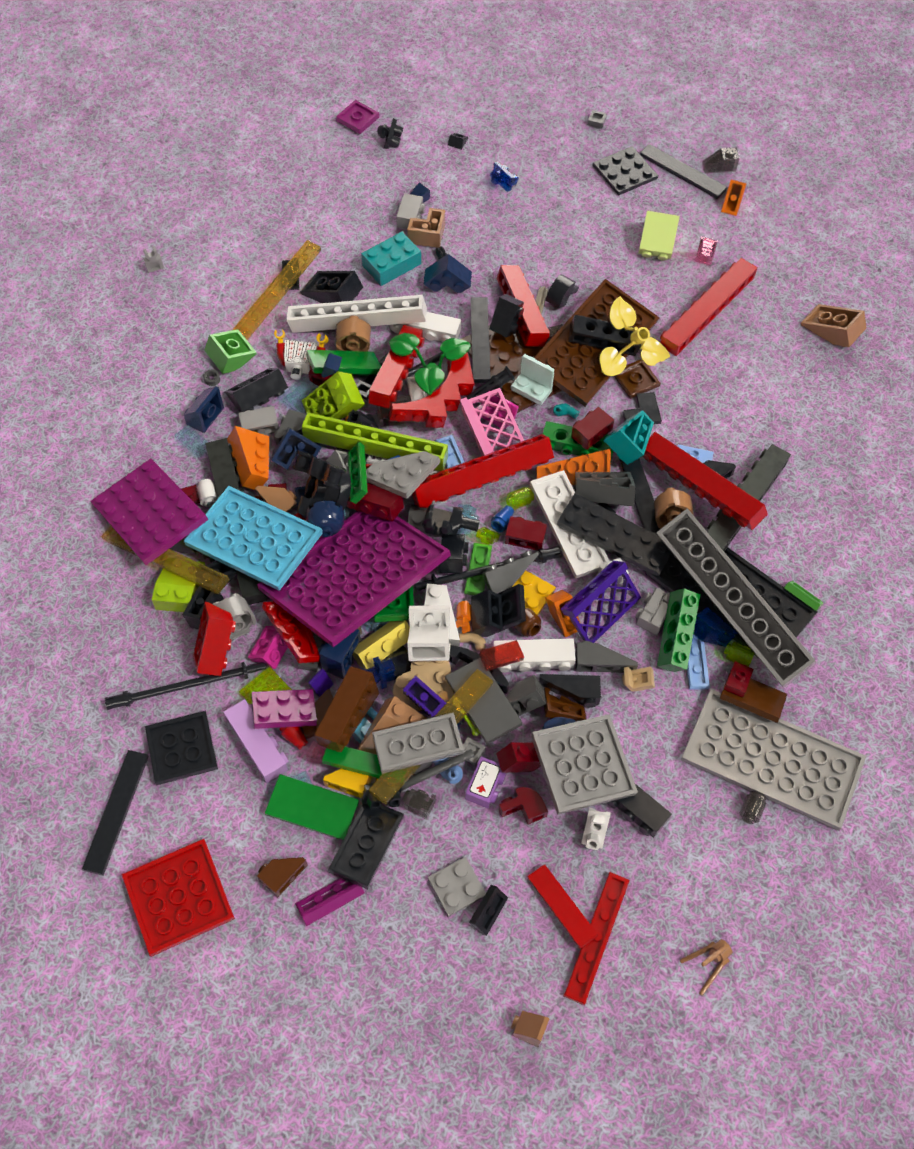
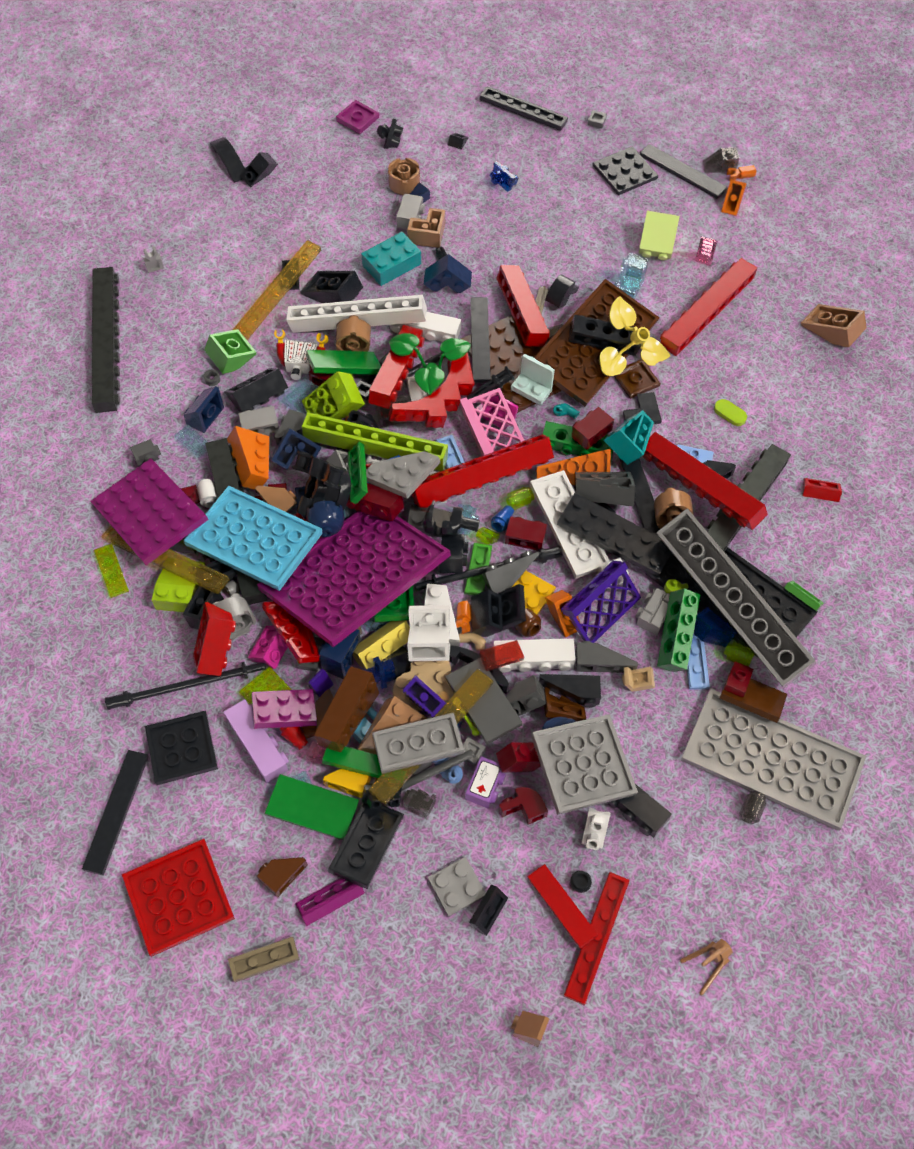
(105, 340): none -> pearl dark grey brick
(111, 570): none -> clear neon green tile
(144, 451): none -> dark grey brick
(229, 158): none -> black slope
(232, 587): none -> light grey hinge
(258, 169): none -> black slope
(263, 959): none -> dark tan plate
(331, 365): dark blue slope -> none
(403, 175): none -> medium nougat brick
(507, 315): black brick -> none
(523, 108): none -> black plate
(580, 881): none -> black plate
(632, 274): none -> clear light blue brick
(673, 585): none -> lime piece
(730, 412): none -> lime tile
(741, 172): none -> orange bar
(822, 490): none -> red slope

